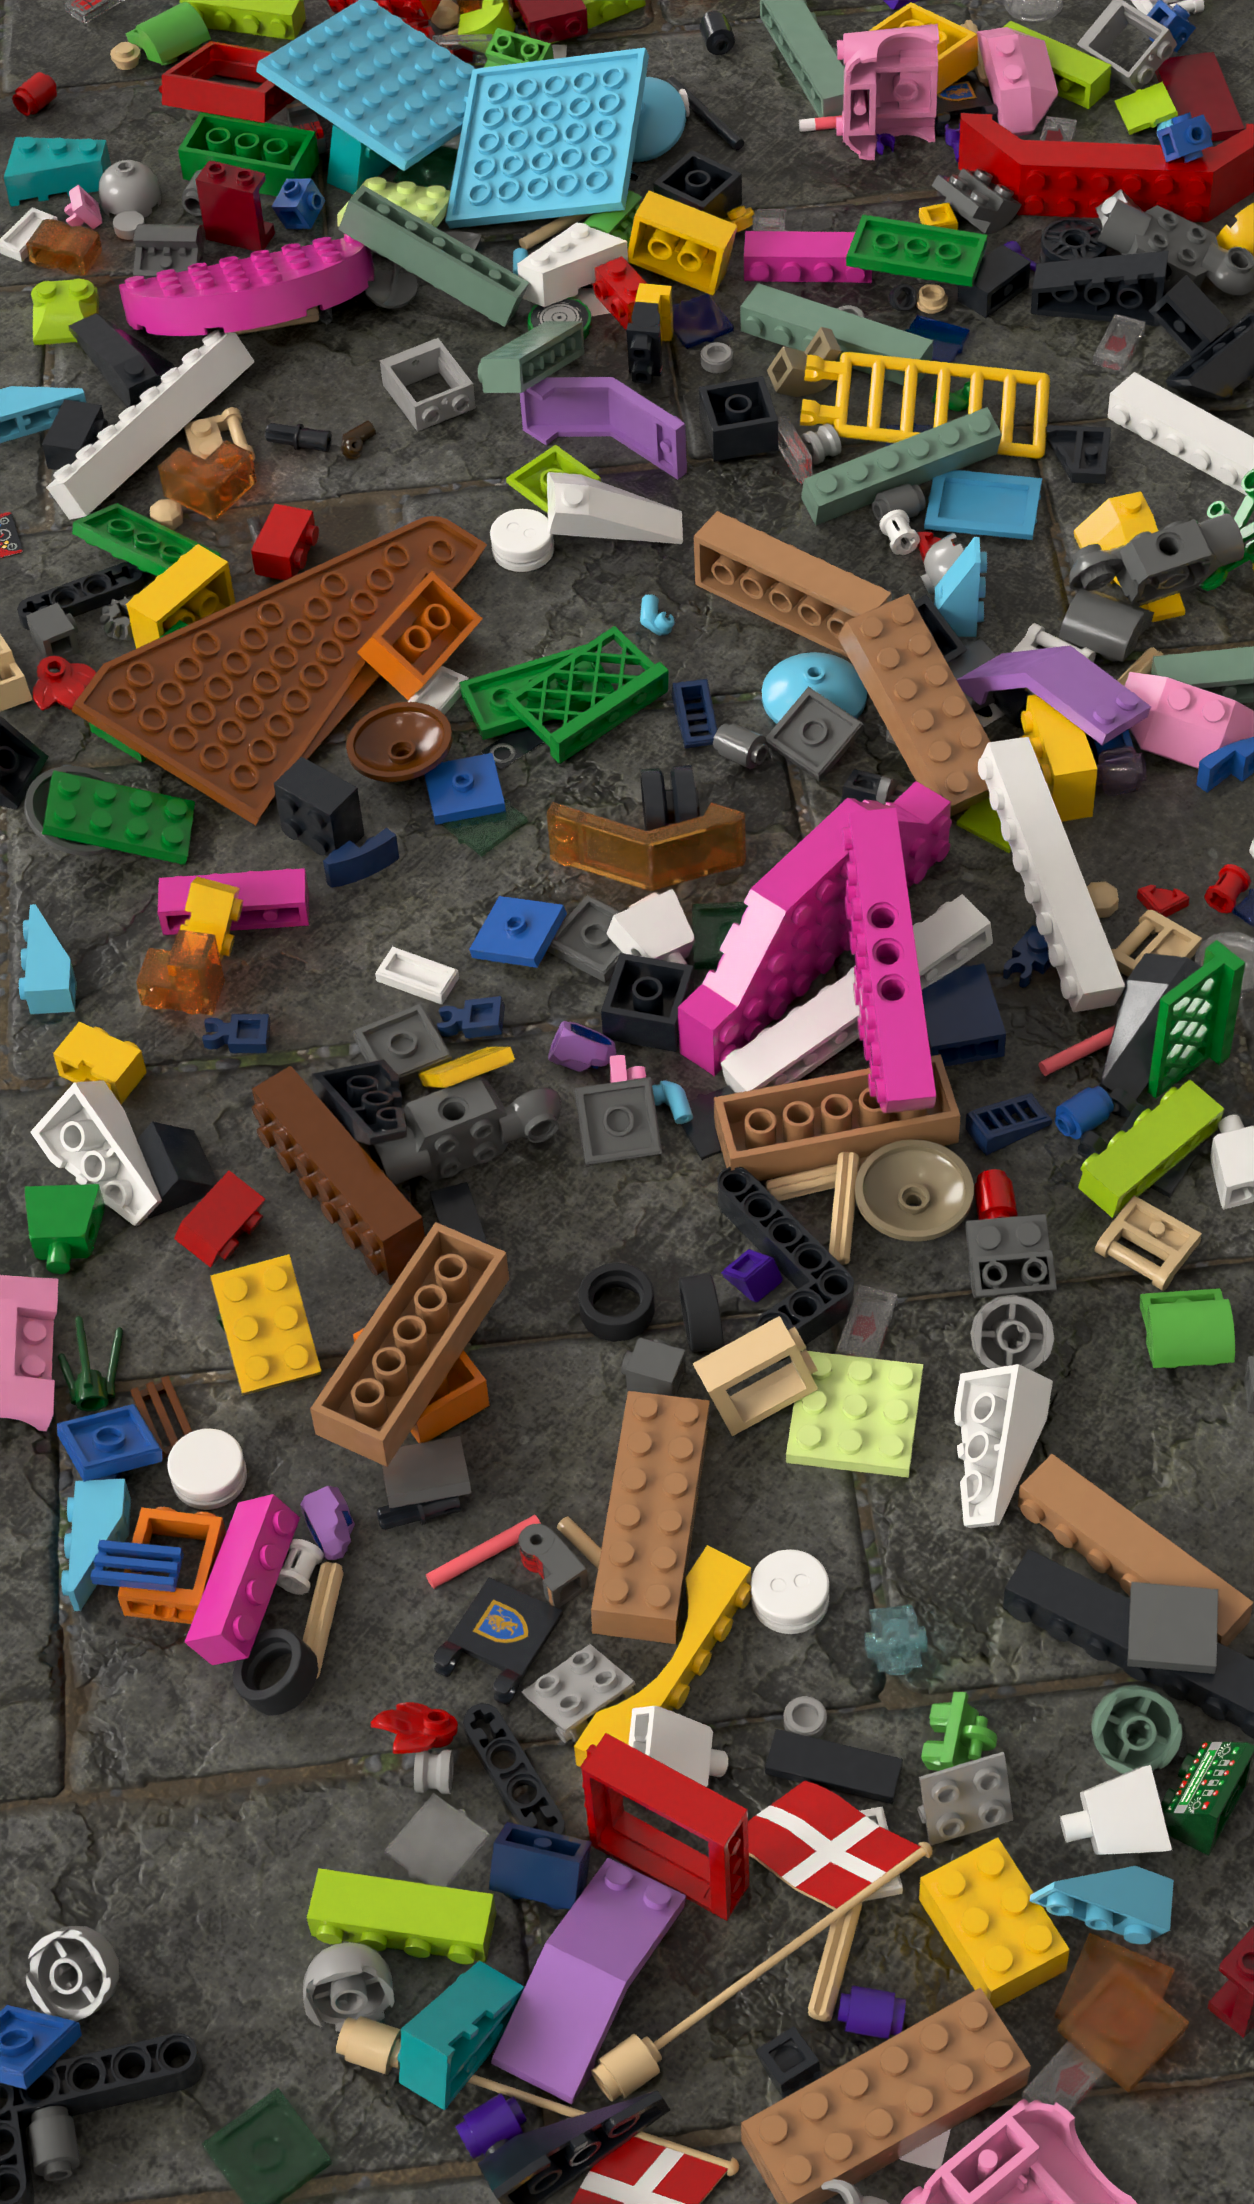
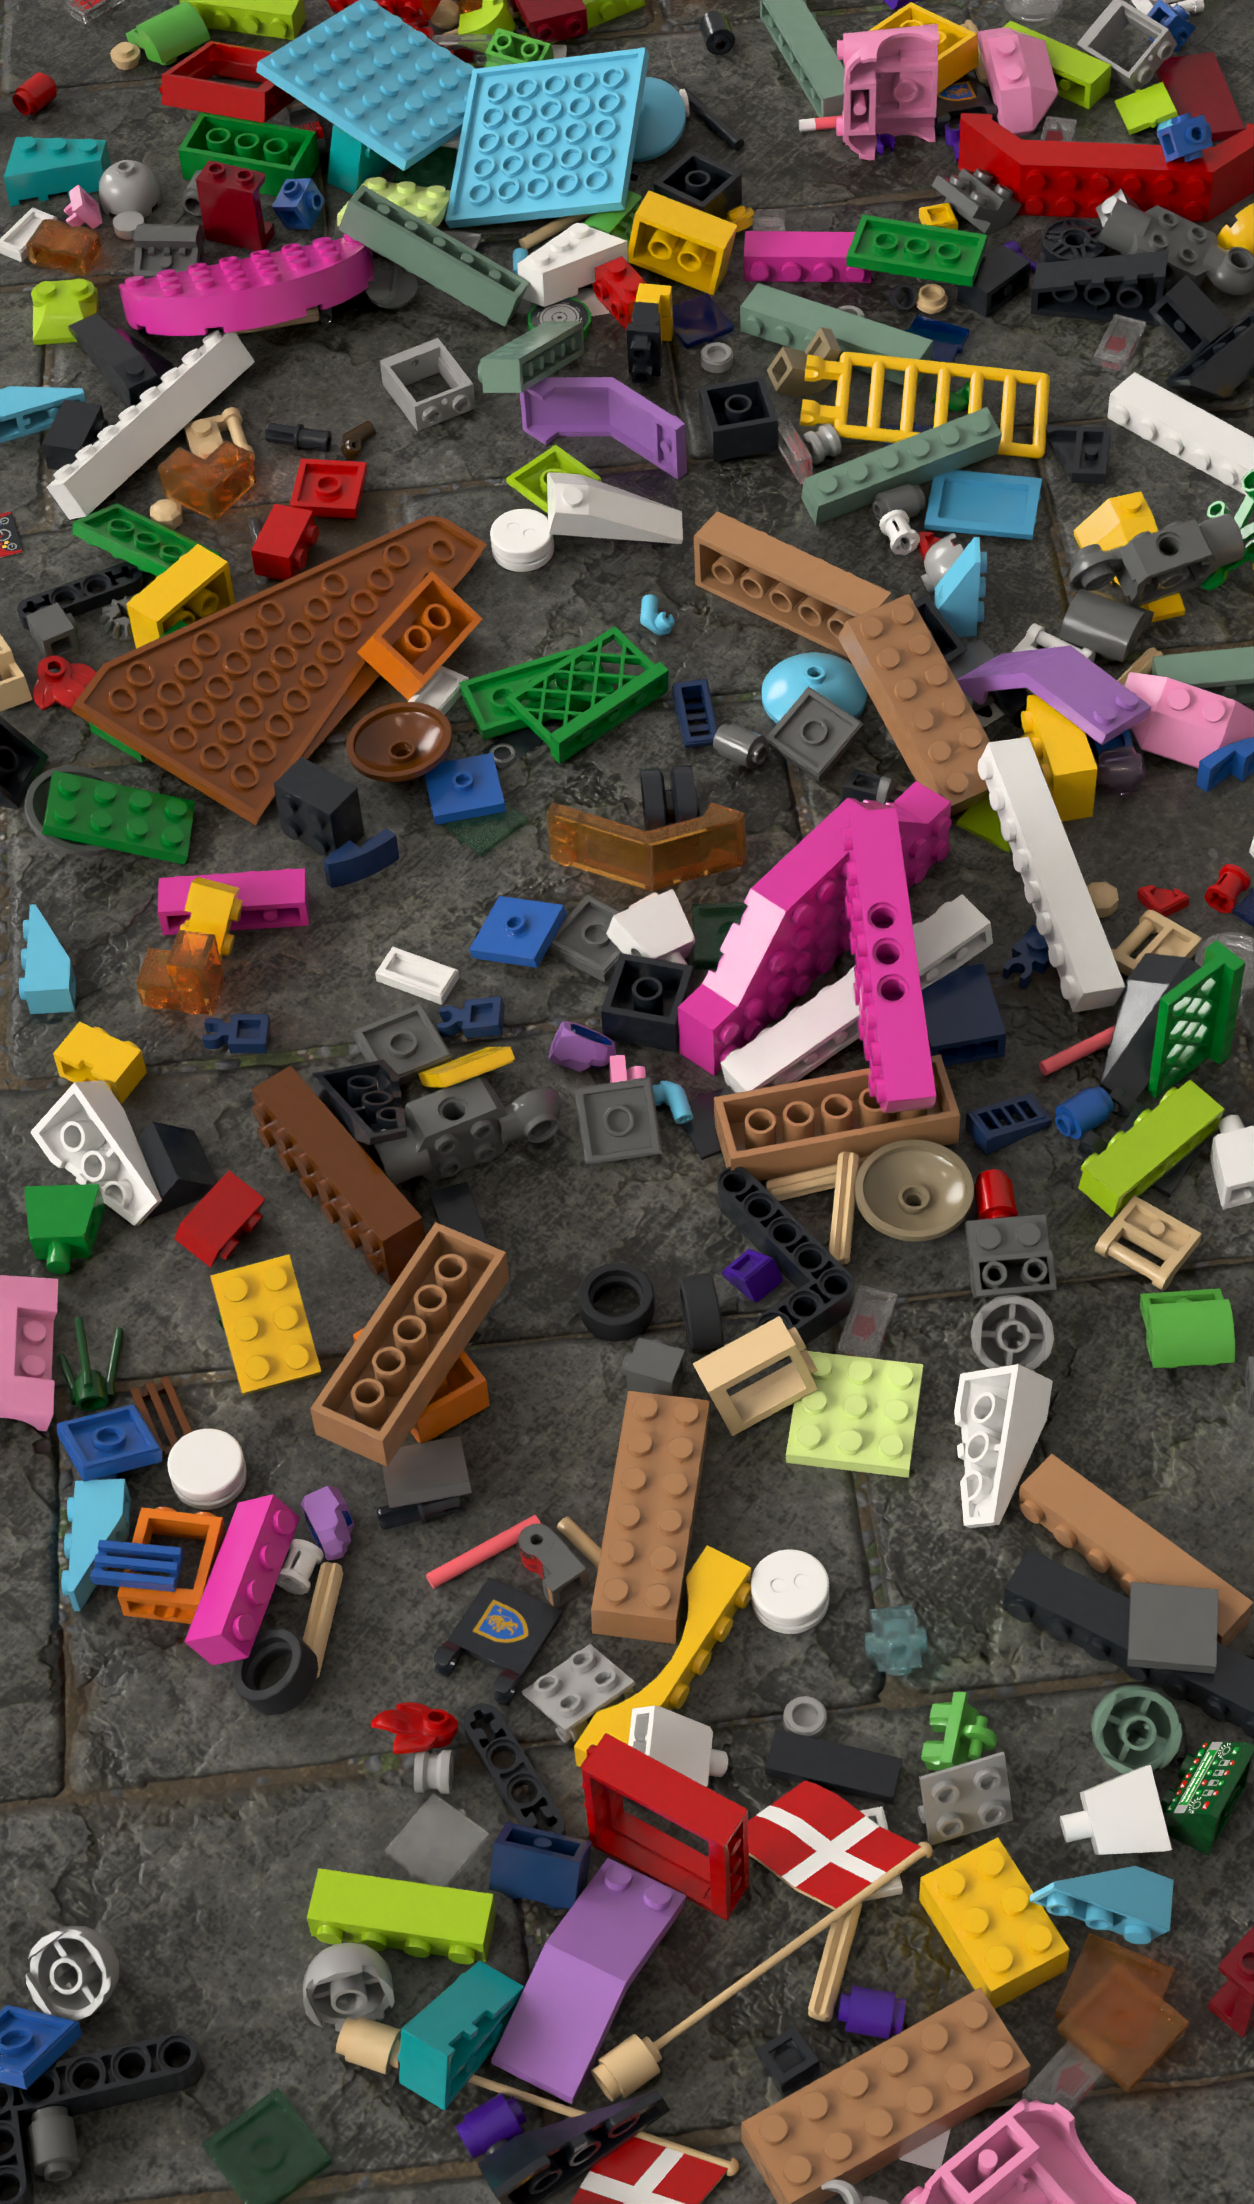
(329, 487): none -> red plate

